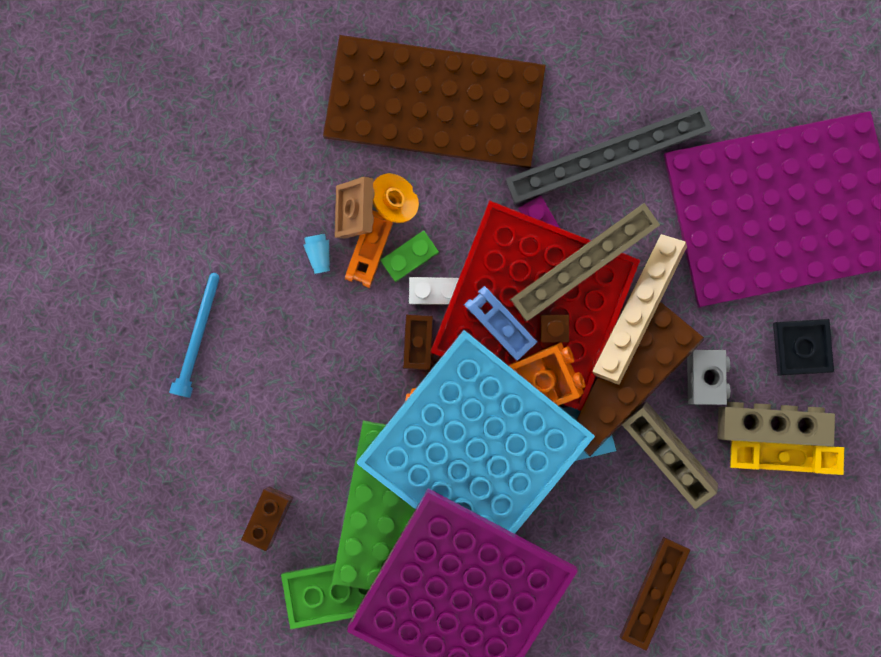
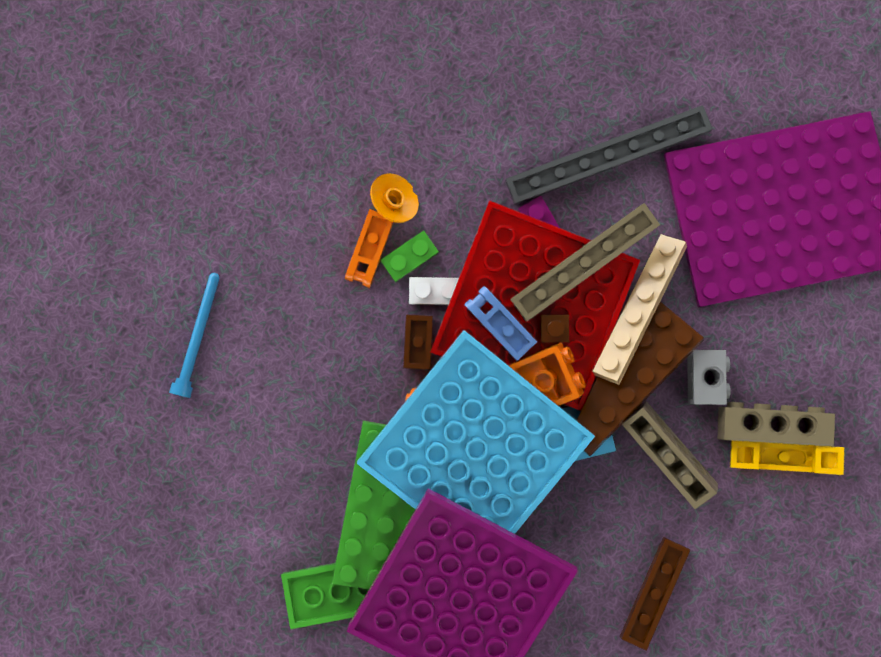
(267, 518): reddish brown brick -> none
(318, 252): medium azure cone -> none
(354, 208): medium nougat plate -> none
(434, 101): reddish brown plate -> none
(803, 347): black plate -> none

